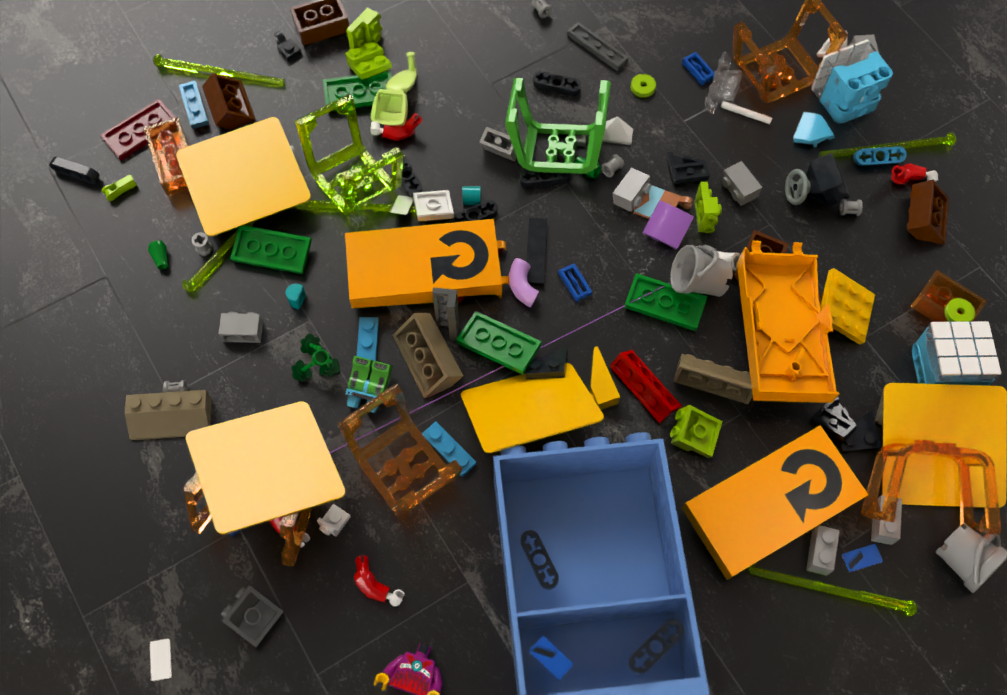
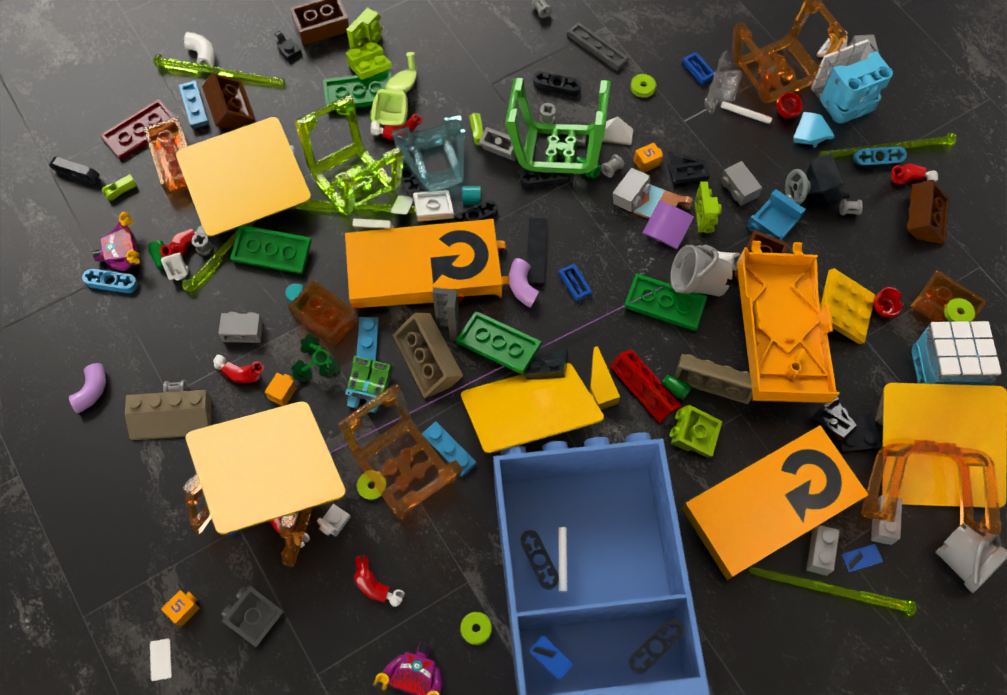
(92, 389): none -> lavender cylinder
(103, 275): none -> dark azure beam
(119, 246): none -> torso
(174, 266): none -> white bracket
(180, 242): none -> red arm
(181, 607): none -> light orange brick
(202, 46): none -> white cylinder
(237, 374): none -> red arm
(281, 389): none -> light orange brick
(323, 313): none -> clear orange brick
(364, 491): none -> lime piece
(368, 225): none -> white tile
(432, 137): none -> clear light blue windscreen
(476, 126): none -> lime bar
(482, 635): none -> lime piece
(547, 113): none -> light grey bush
(562, 559): none -> white bar
(648, 157): none -> light orange brick
(677, 387): none -> green cone
(776, 216): none -> dark azure panel
(789, 105): none -> red hair
(888, 302): none -> red hair

